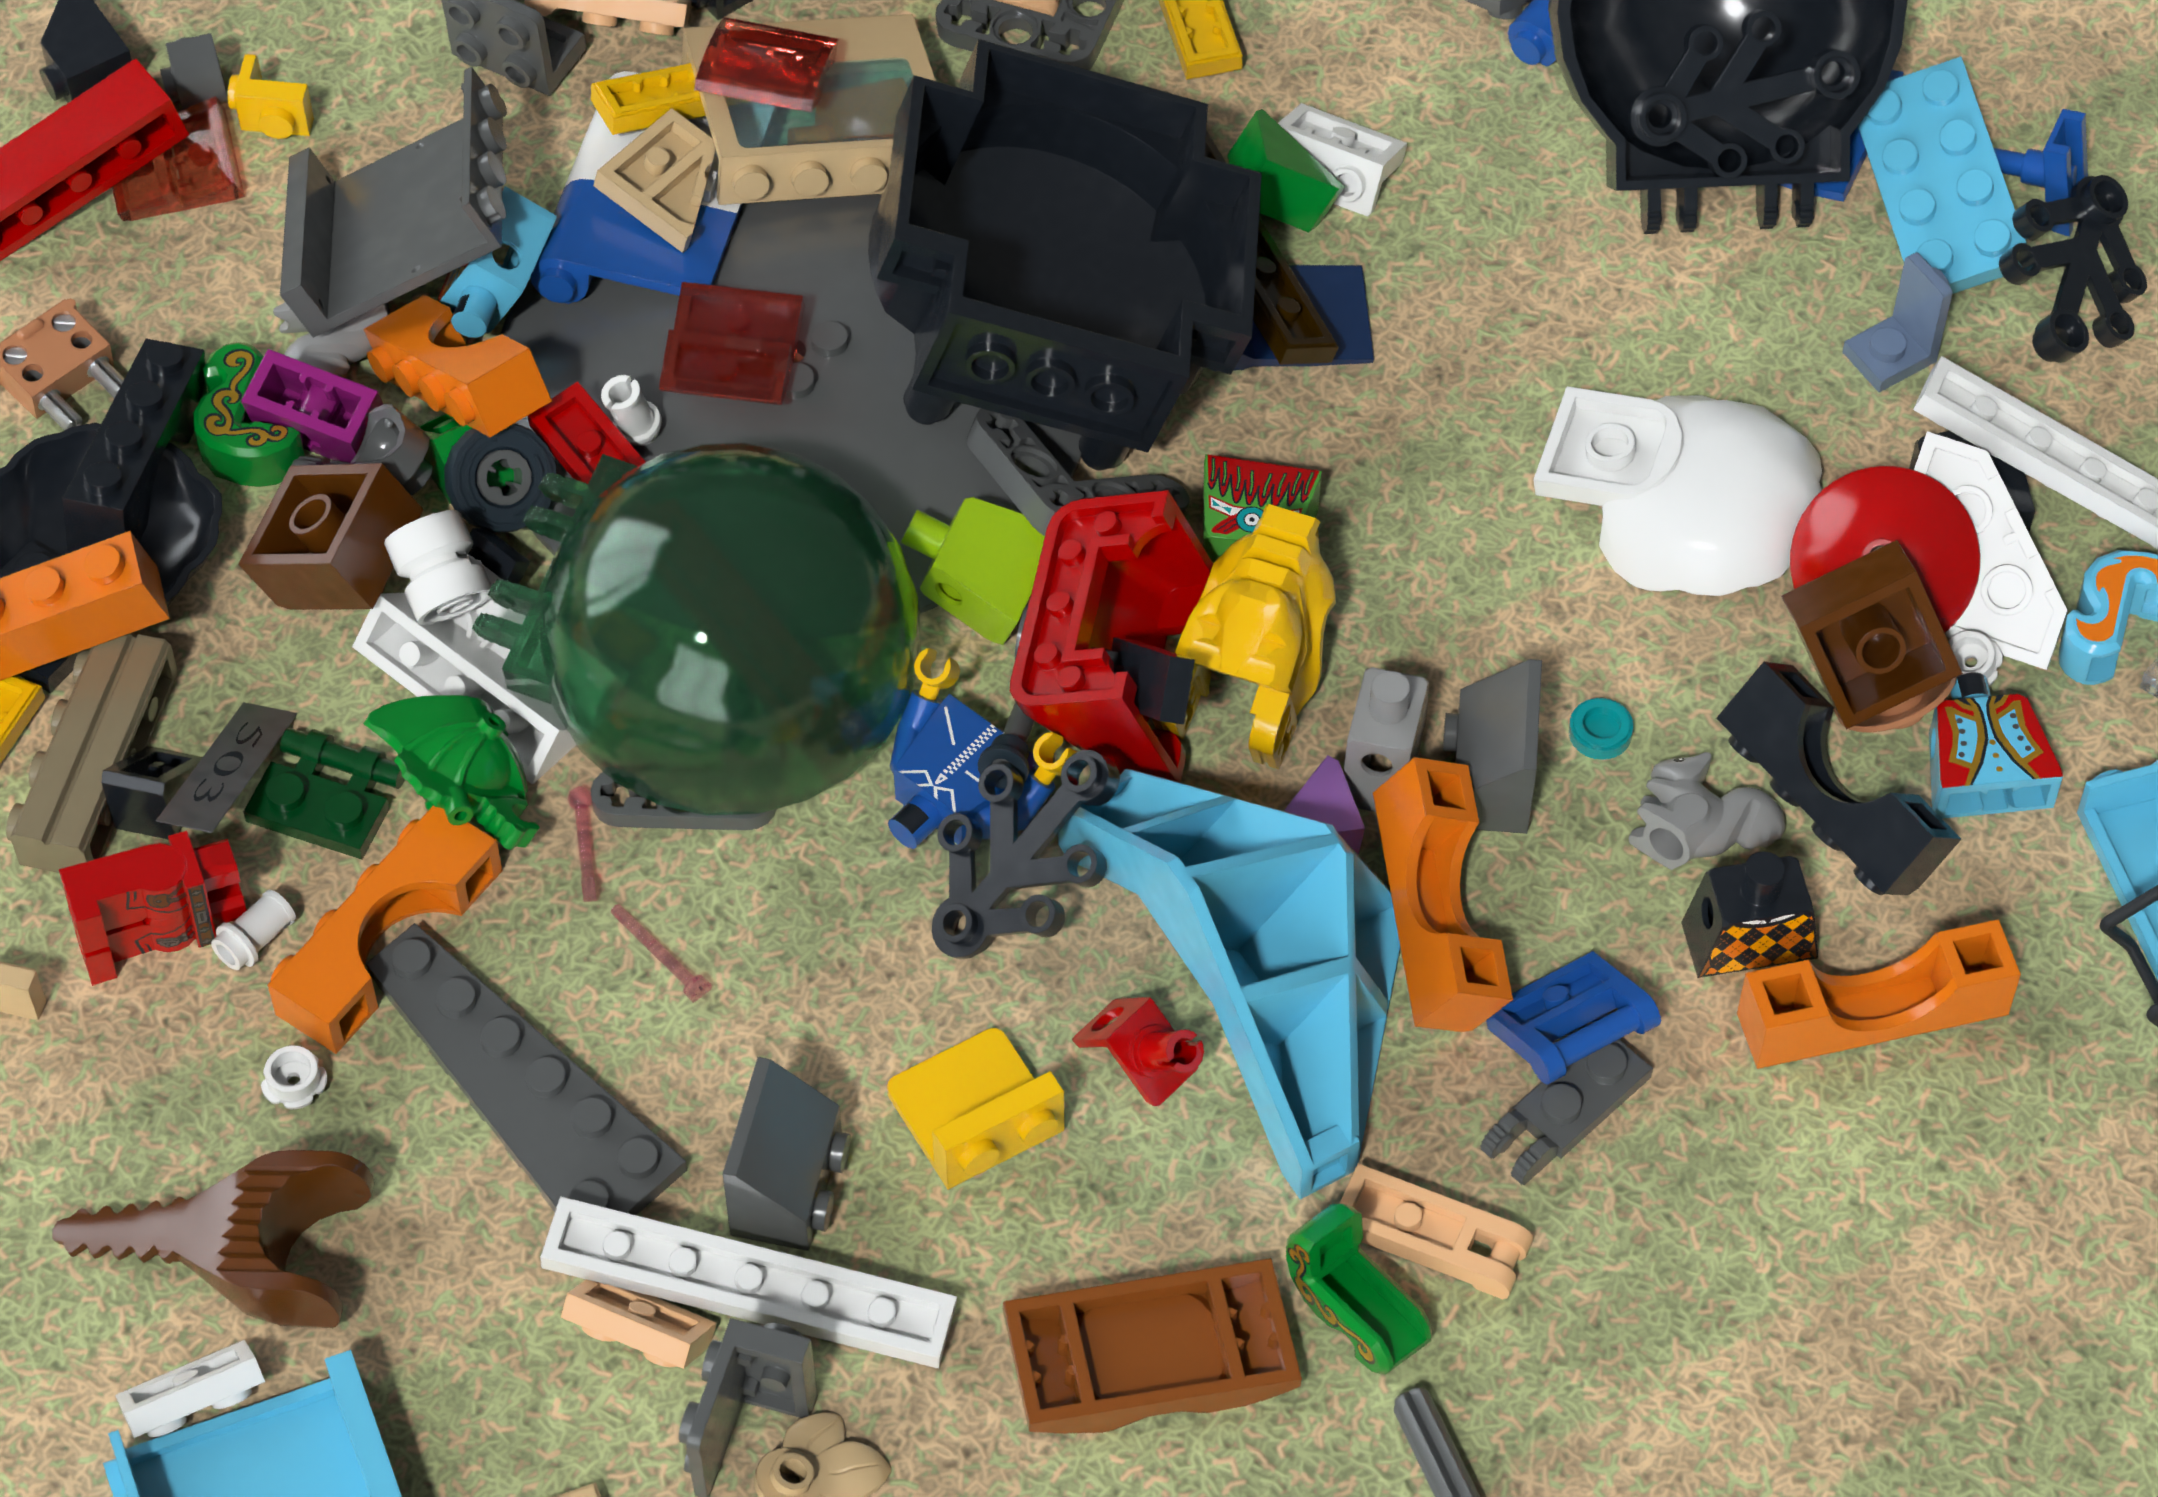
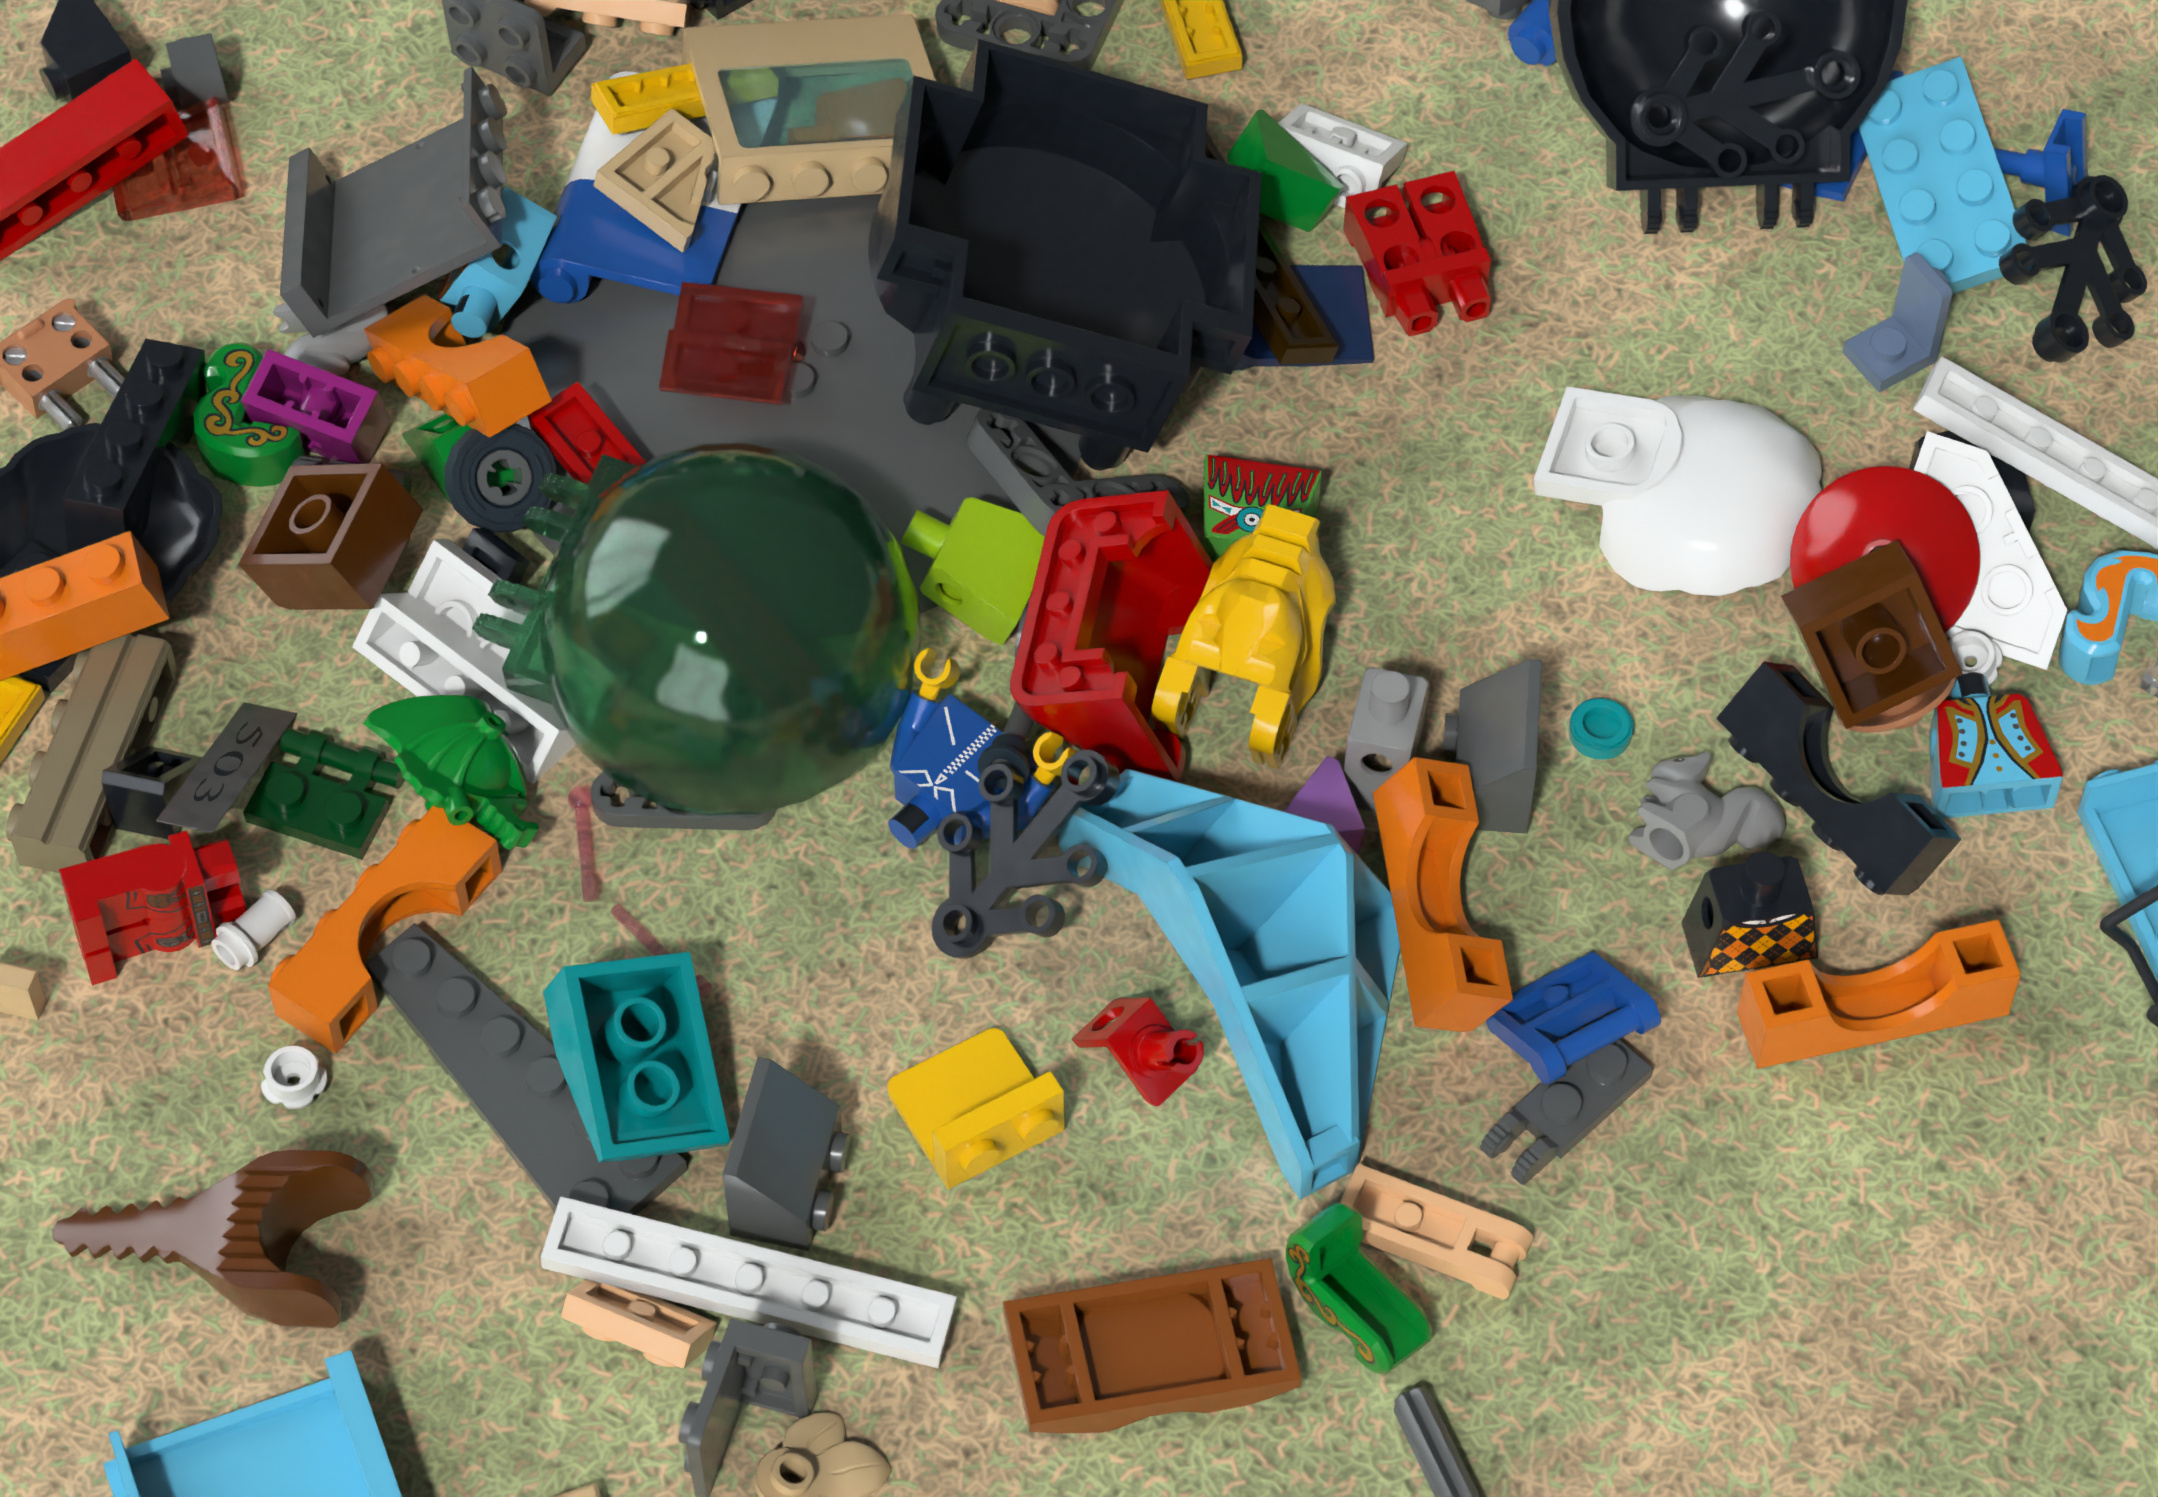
(213, 1380): white plate -> none
(267, 105): yellow bracket -> none
(398, 445): dark grey piece -> none
(440, 572): white wheel -> none
(631, 412): white pin -> none
(637, 1056): none -> teal slope
(766, 64): clear red slope -> none
(1160, 676): black hinge -> none
(1421, 252): none -> red hips

